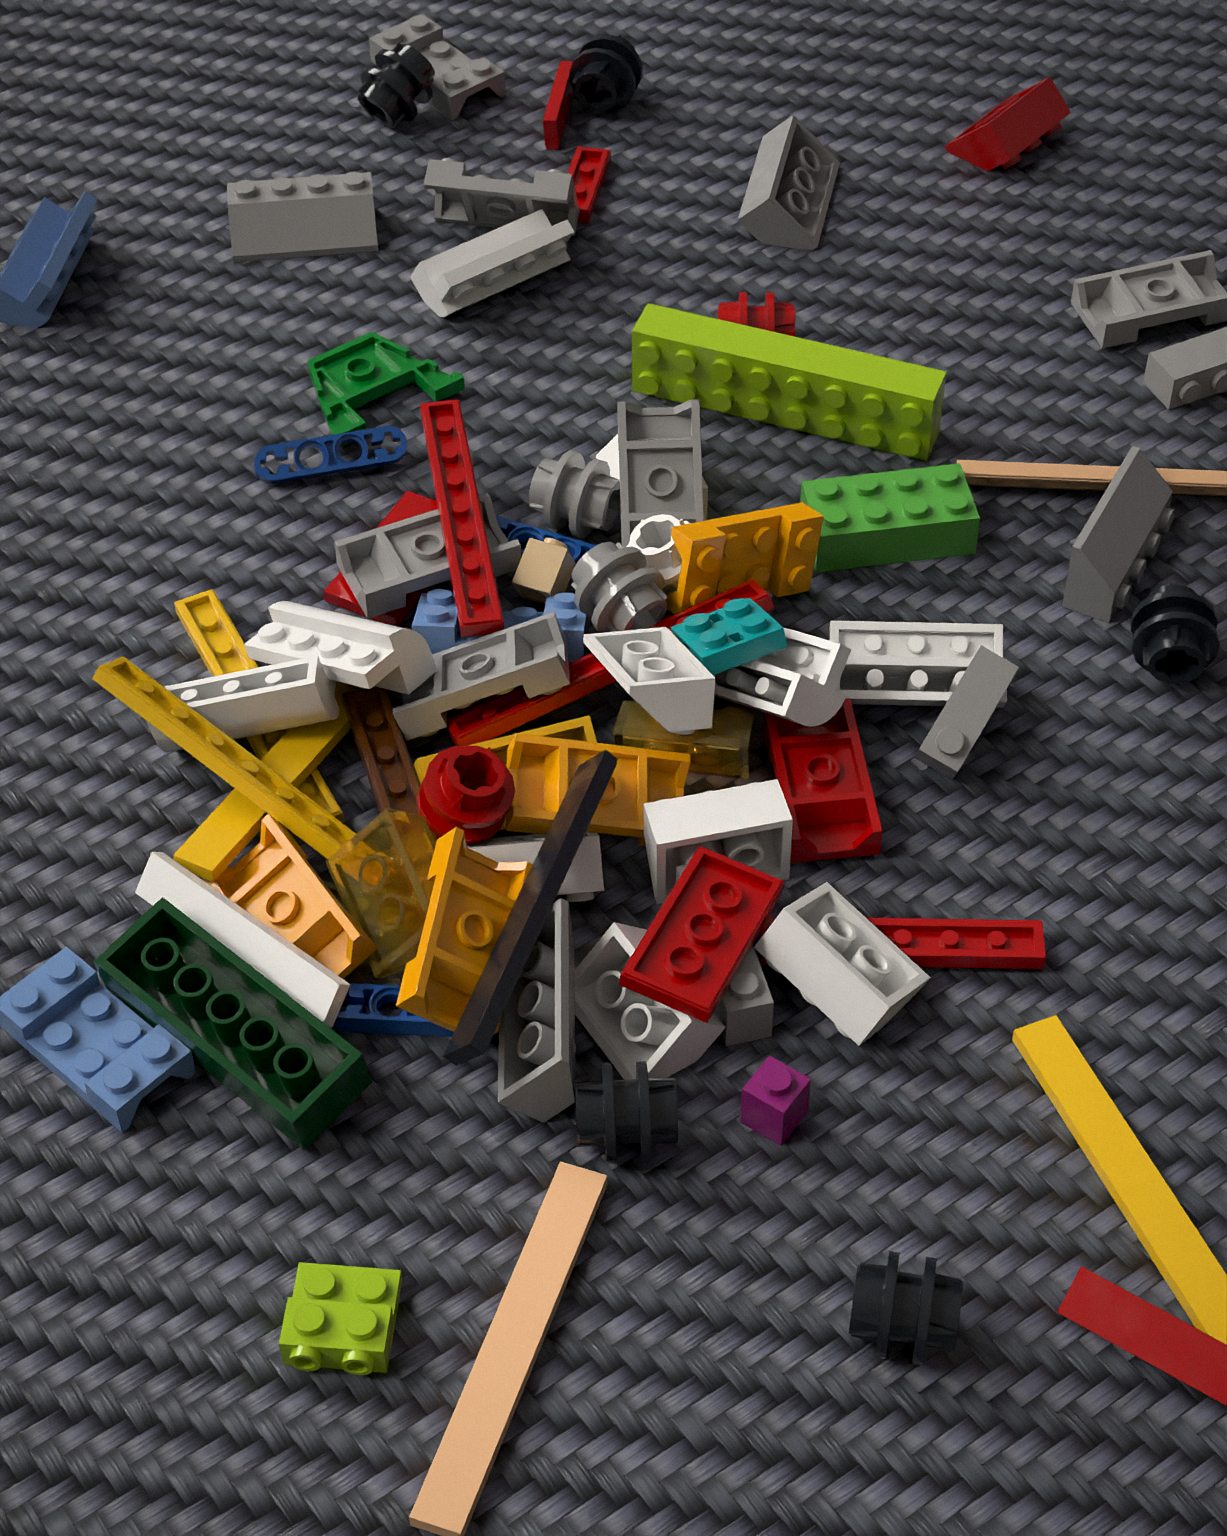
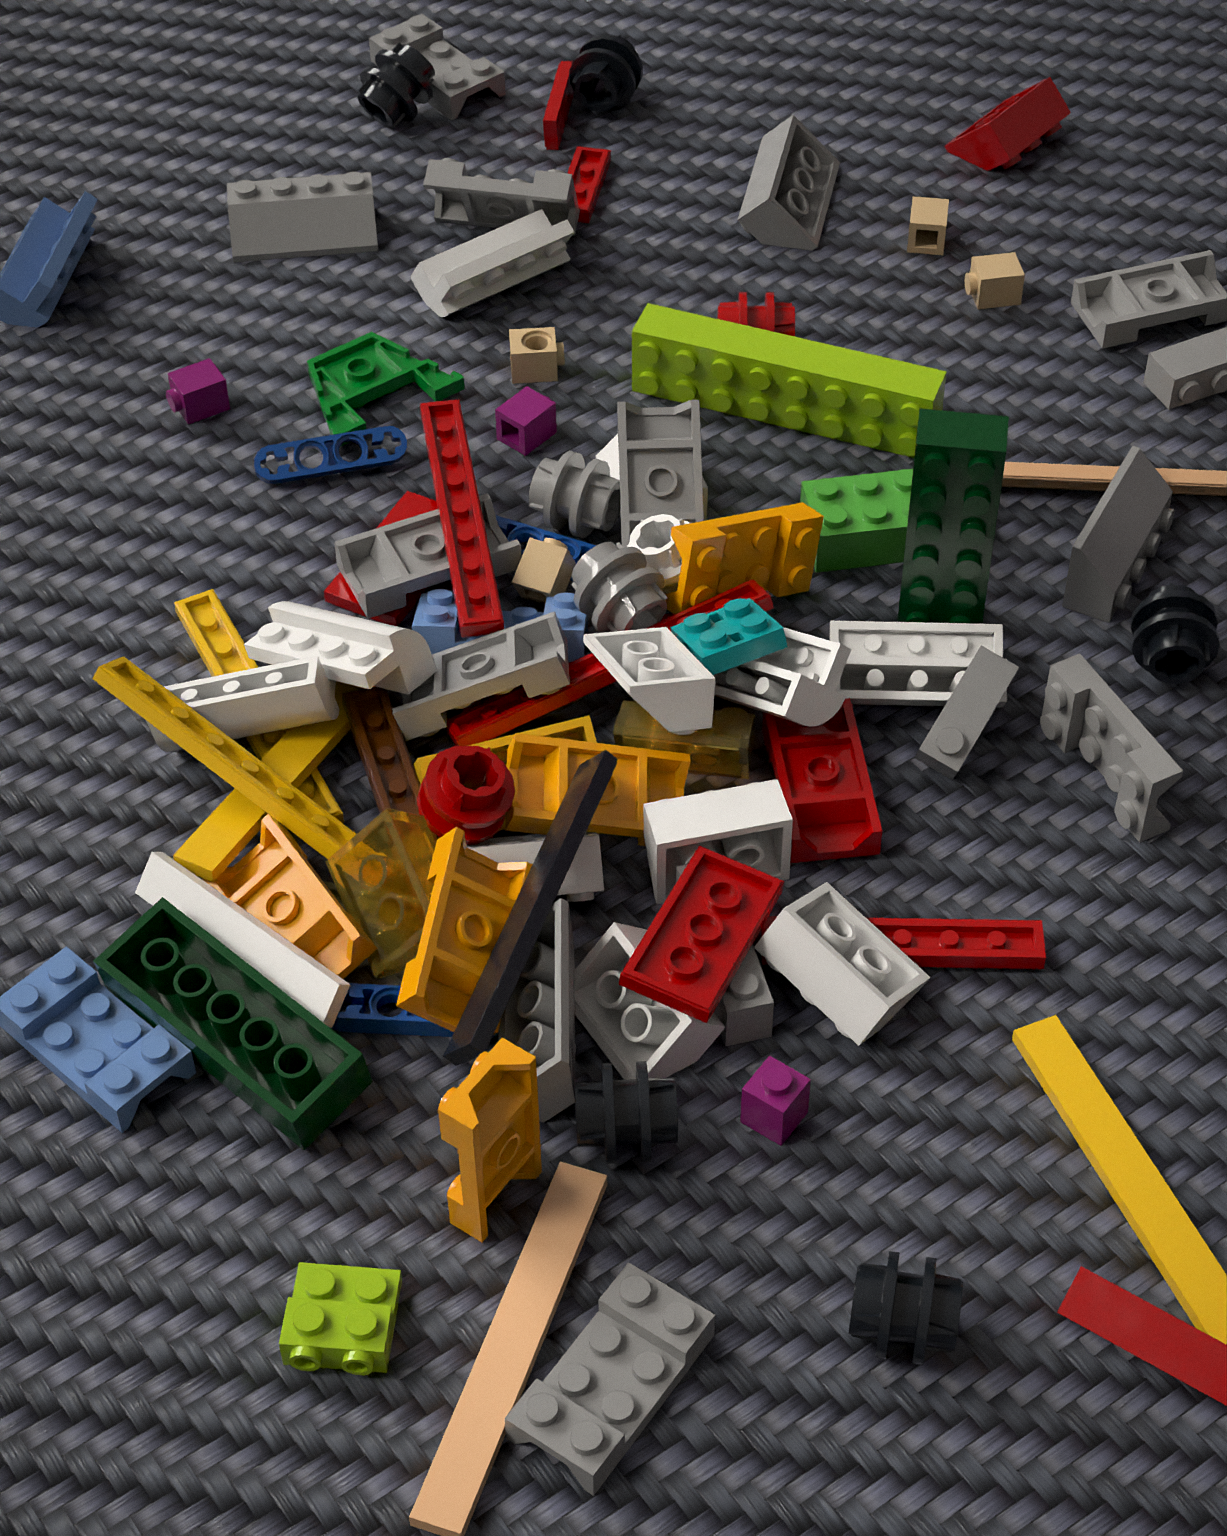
(198, 391): none -> magenta brick
(495, 1132): none -> light orange piece
(526, 420): none -> magenta brick
(535, 355): none -> tan brick
(613, 1376): none -> light grey piece
(927, 225): none -> tan brick
(952, 516): none -> dark green brick
(995, 280): none -> tan brick
(1090, 716): none -> light grey piece

